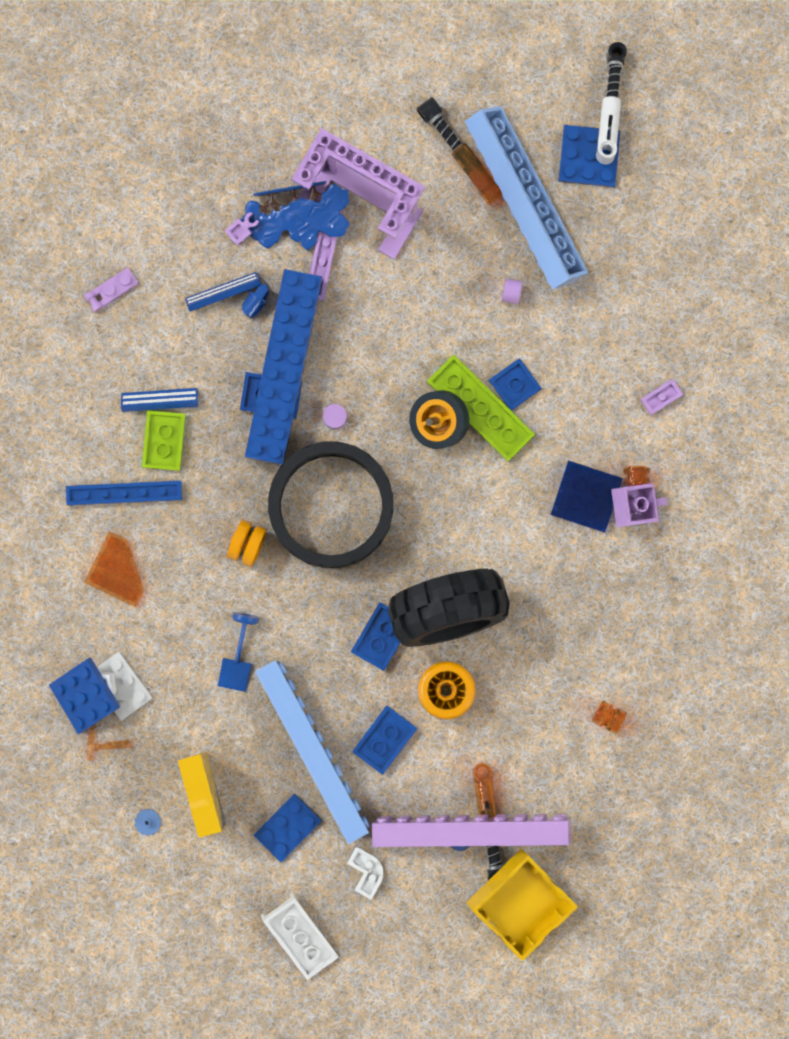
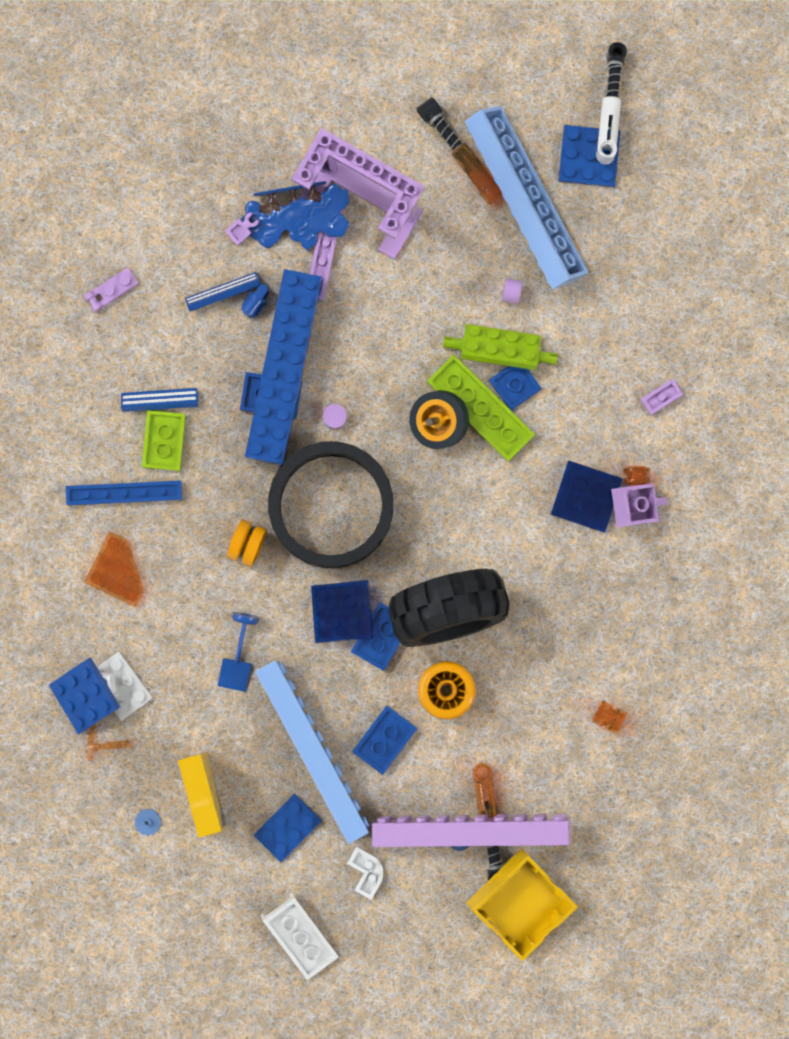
(342, 611): none -> clear blue plate
(500, 347): none -> lime plate

